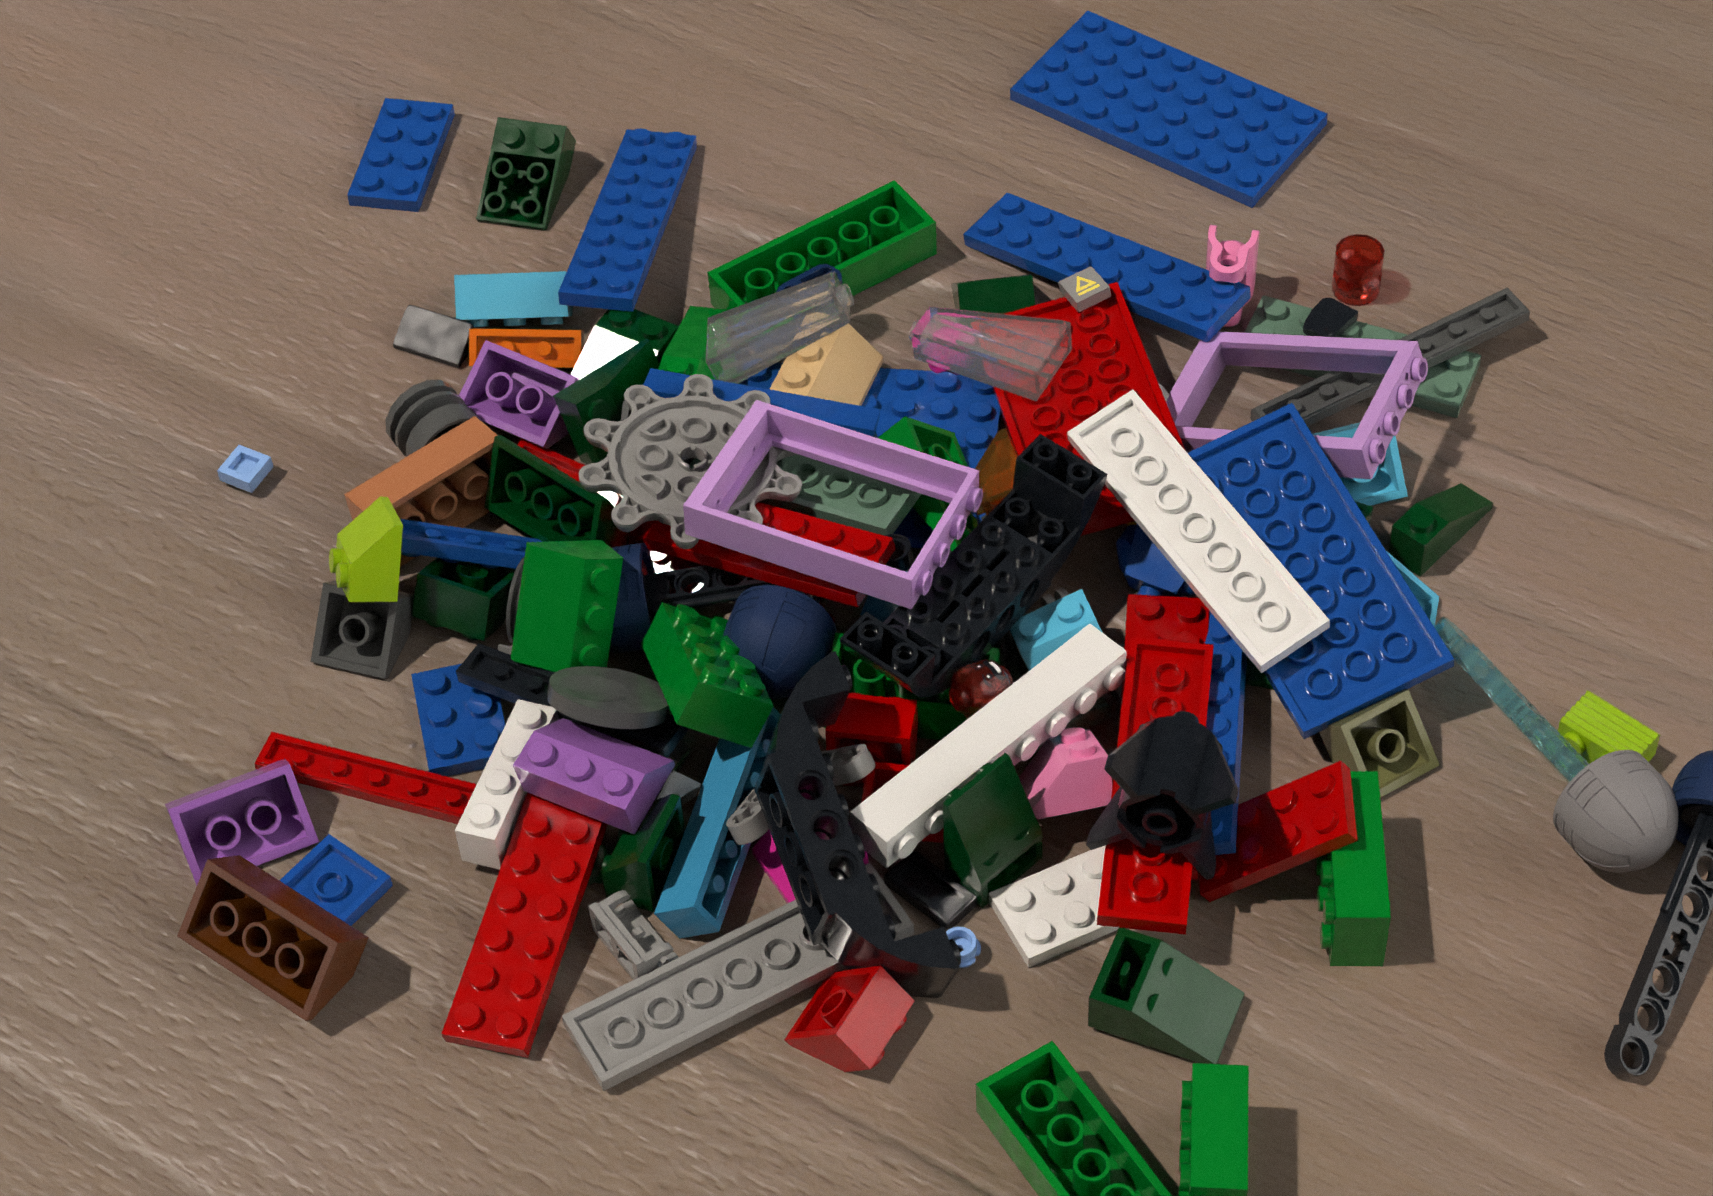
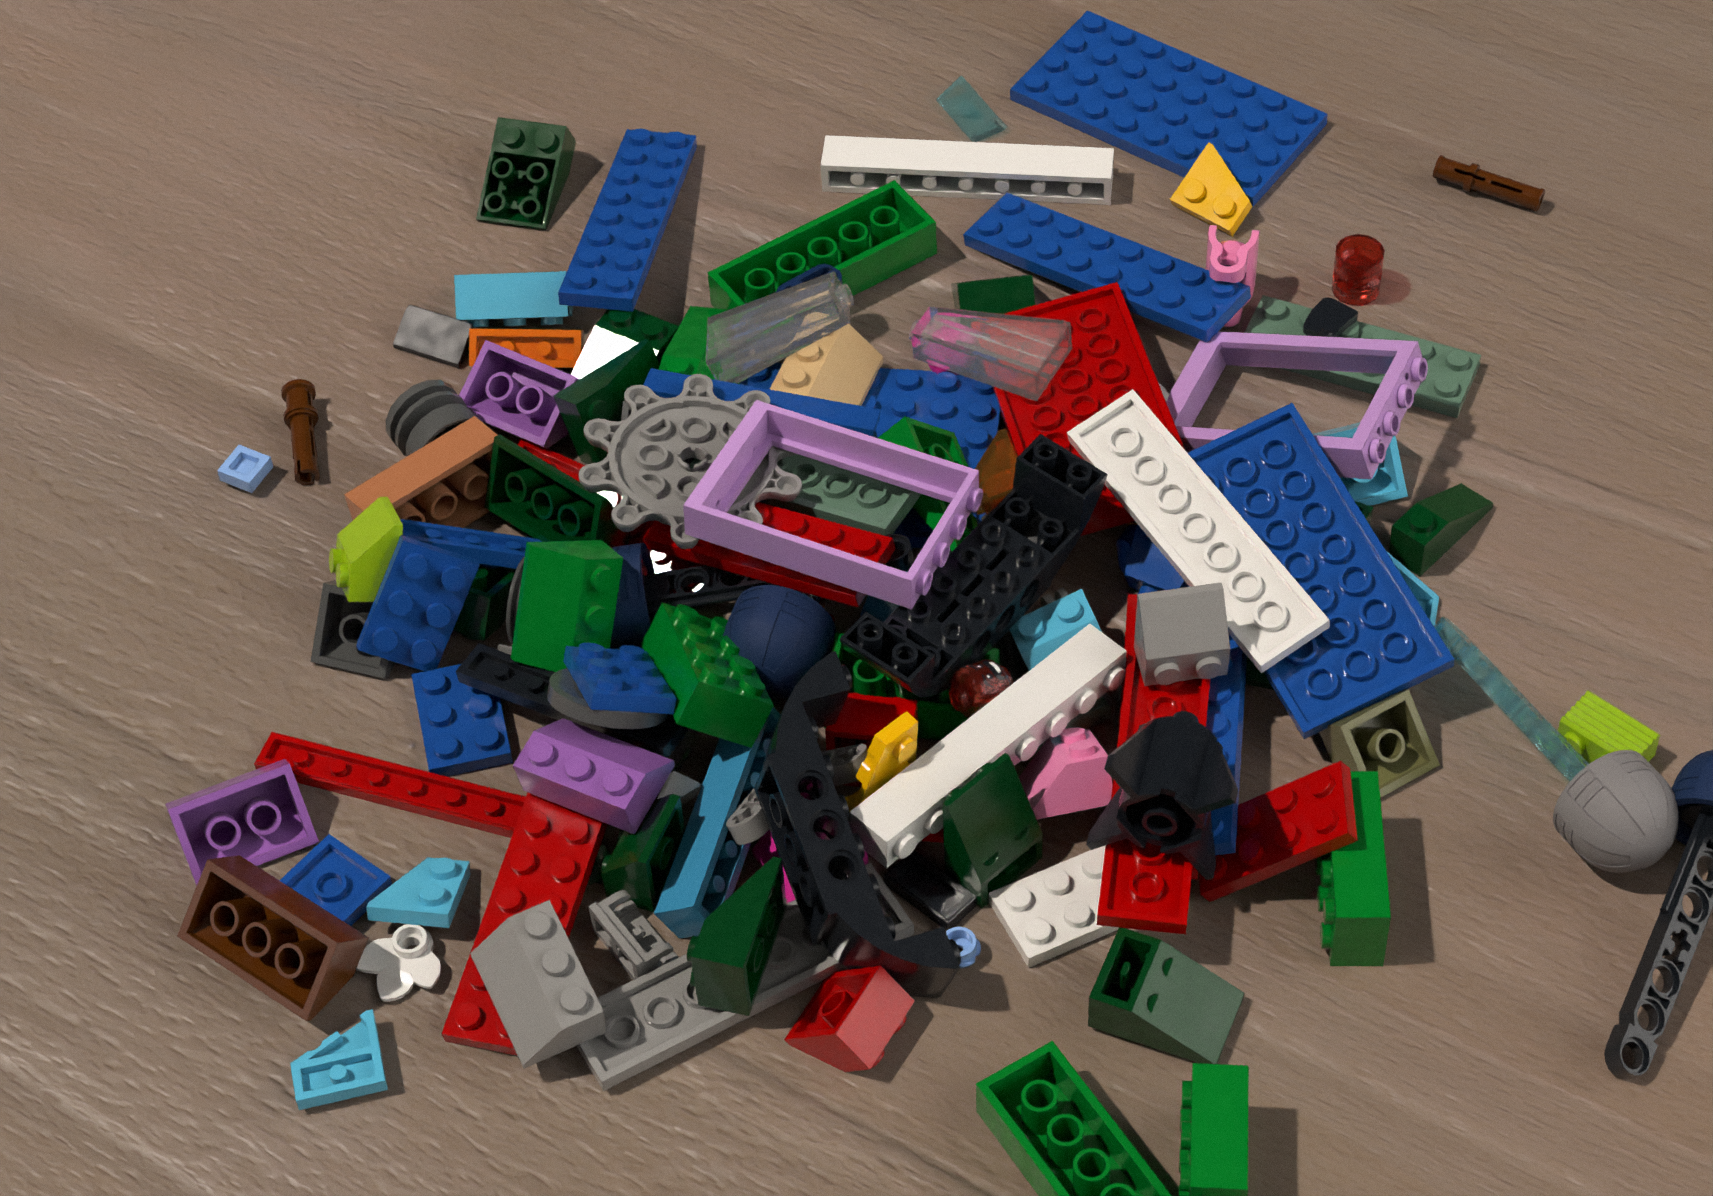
(301, 419): none -> reddish brown pin
(341, 1066): none -> medium azure wing
(401, 155): blue plate -> none
(401, 967): none -> white plate
(417, 604): none -> blue plate
(423, 895): none -> medium azure wing
(498, 796): white brick -> none
(538, 985): none -> light grey slope
(619, 679): none -> blue plate
(738, 942): none -> dark green slope
(887, 756): none -> yellow wing
(968, 169): none -> white brick
(970, 111): none -> clear light blue slope
(1084, 289): light grey tile -> none
(1182, 634): none -> light grey slope
(1212, 193): none -> yellow wing
(1436, 341): dark grey tile -> none
(1476, 179): none -> reddish brown pin

